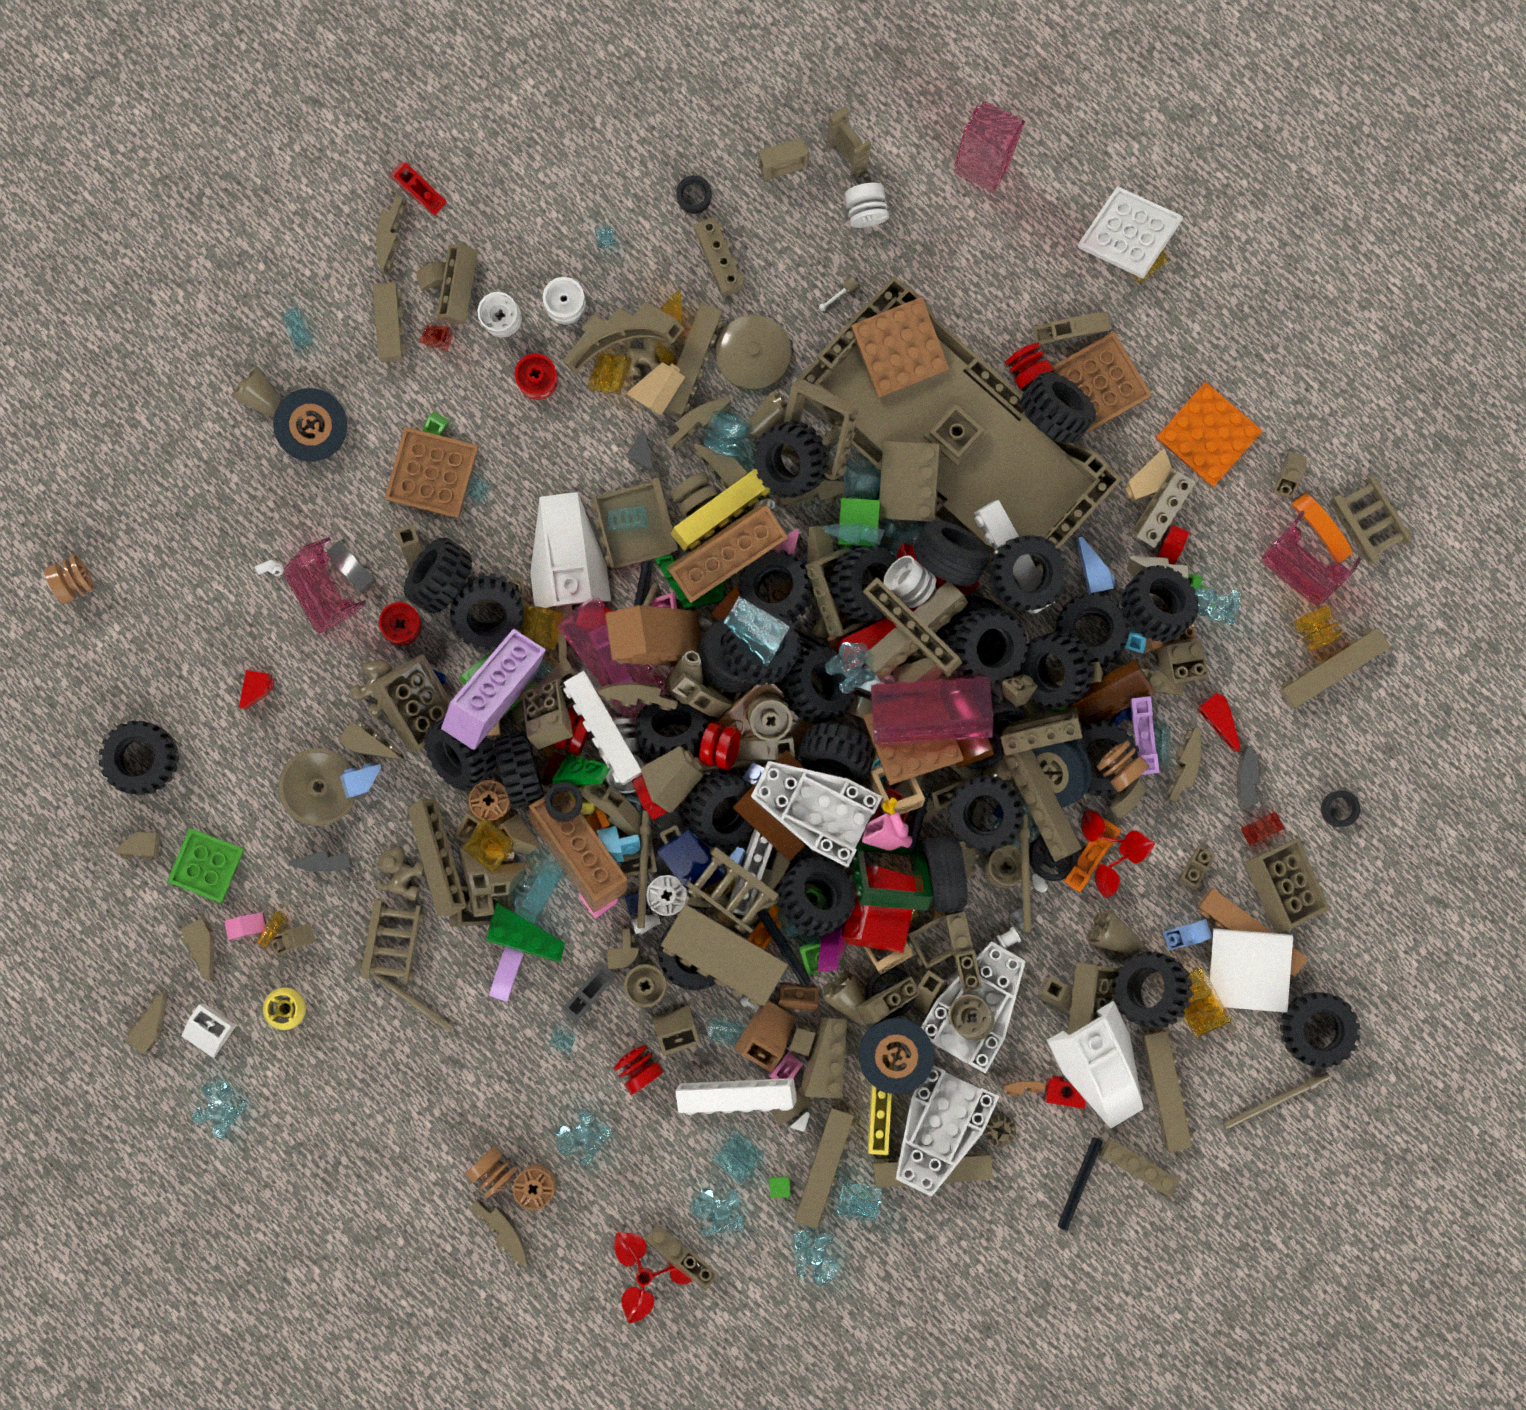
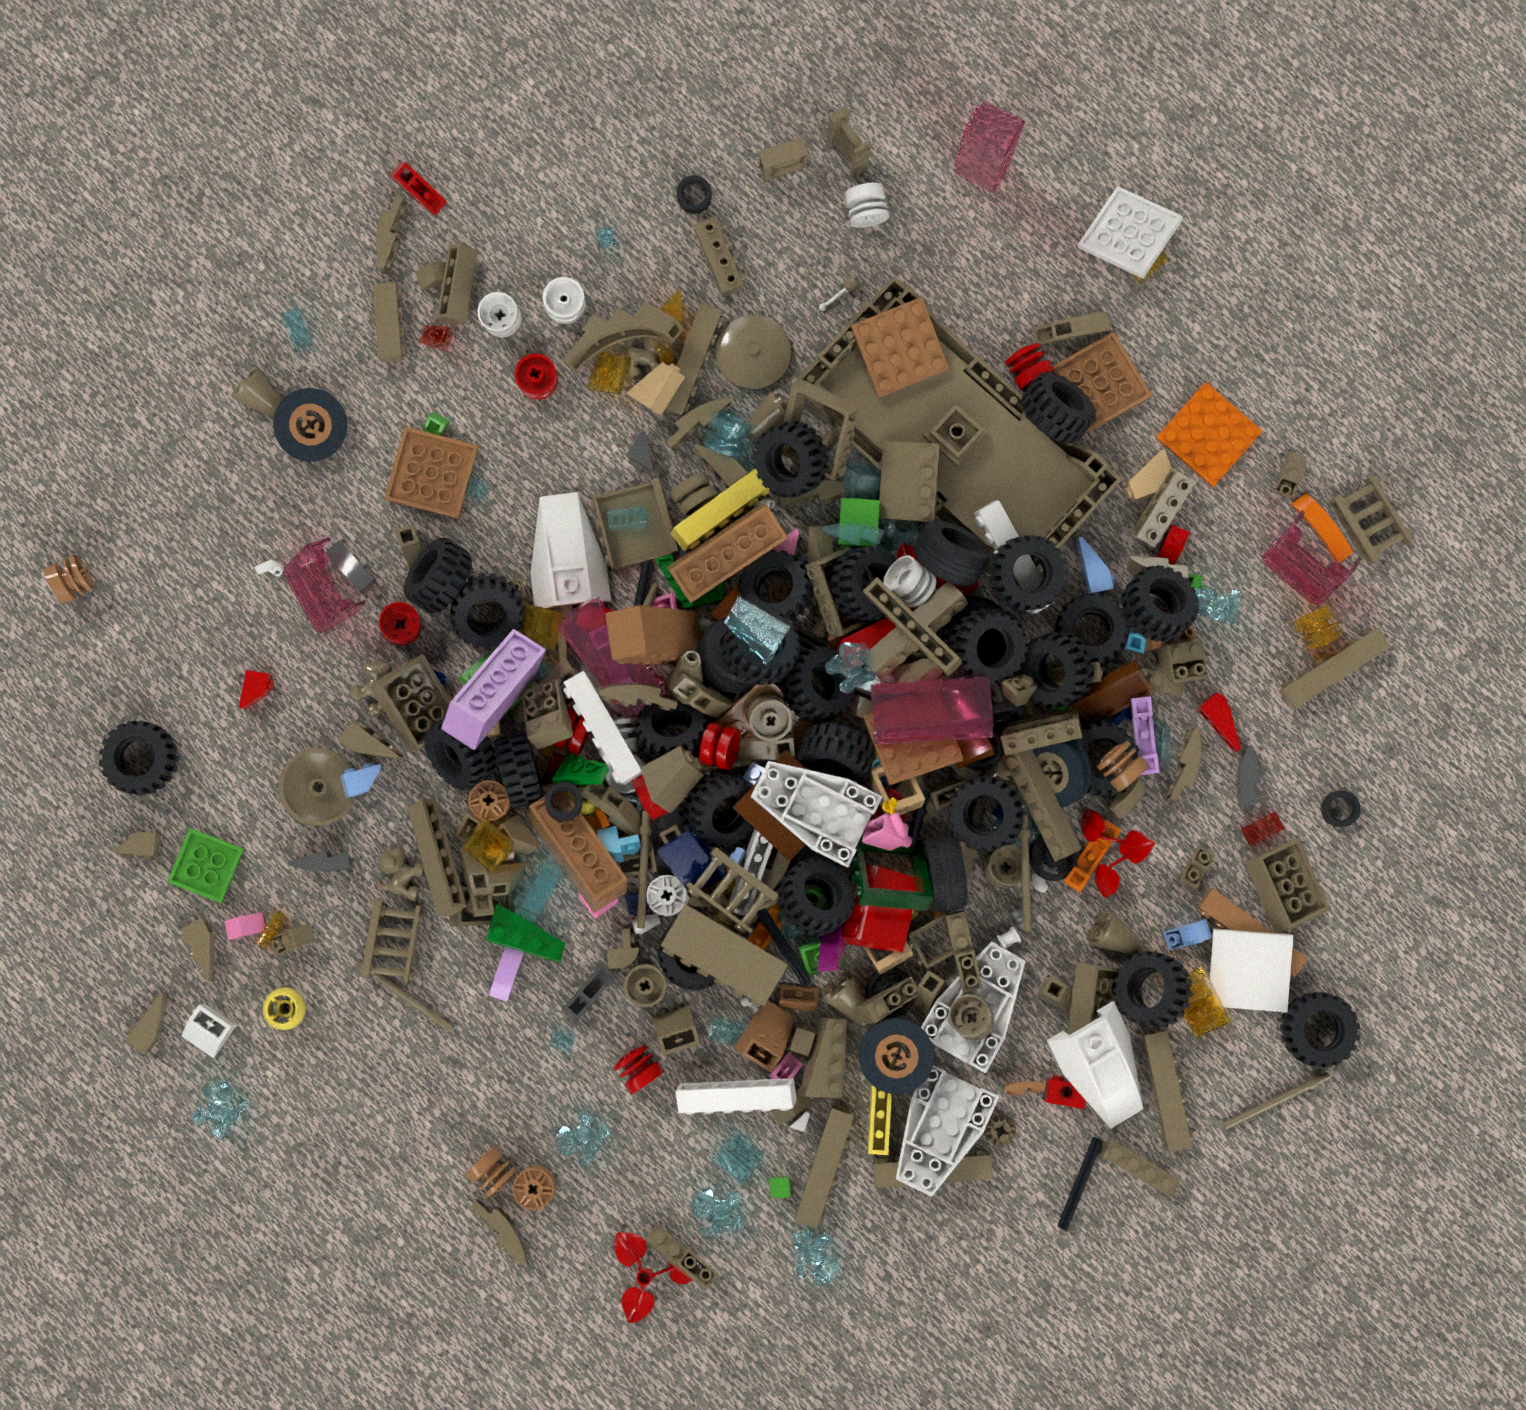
(859, 1202): clear light blue slope -> none

